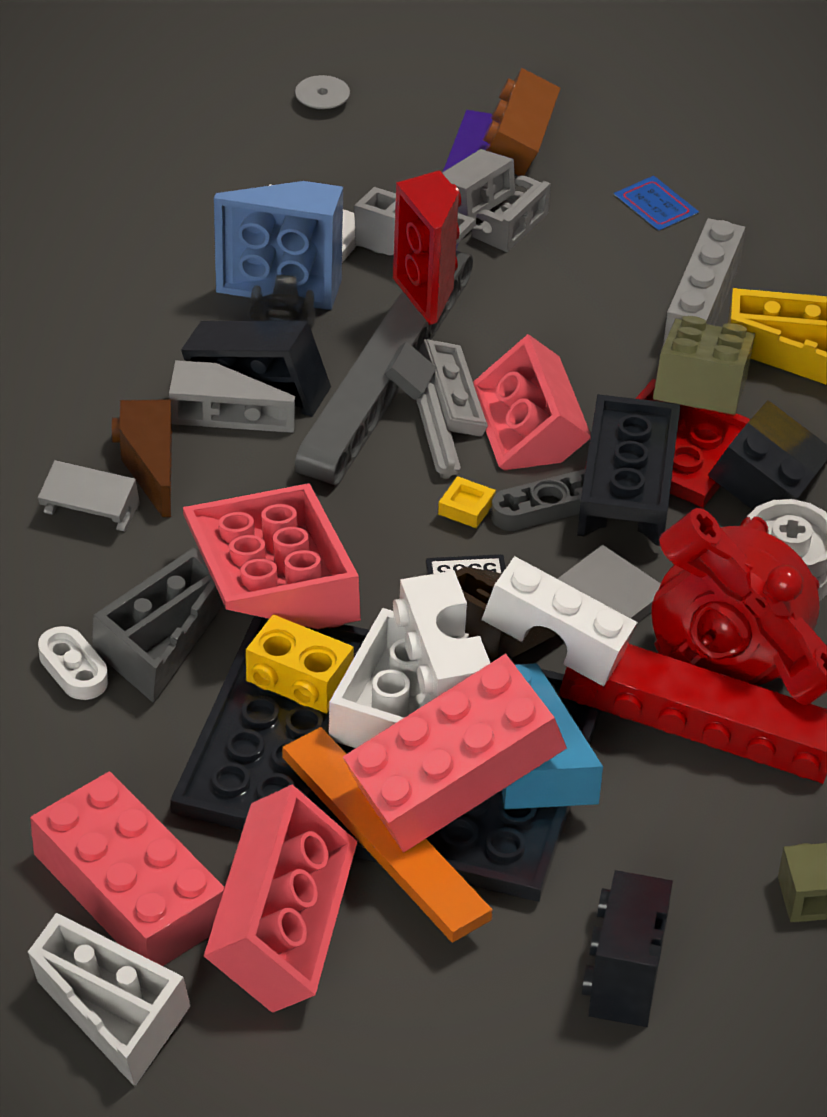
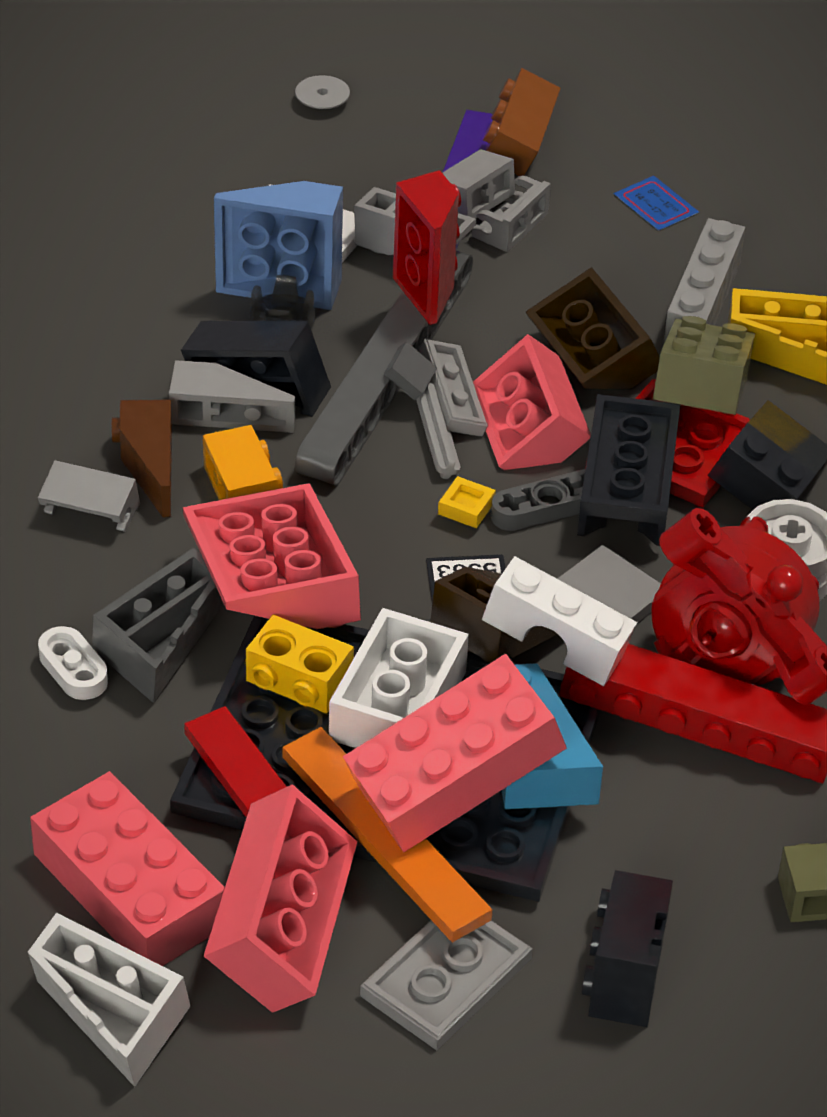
(233, 757): none -> red tile
(239, 463): none -> light orange brick
(433, 613): white arch -> none
(441, 984): none -> light grey tile
(595, 334): none -> dark brown slope

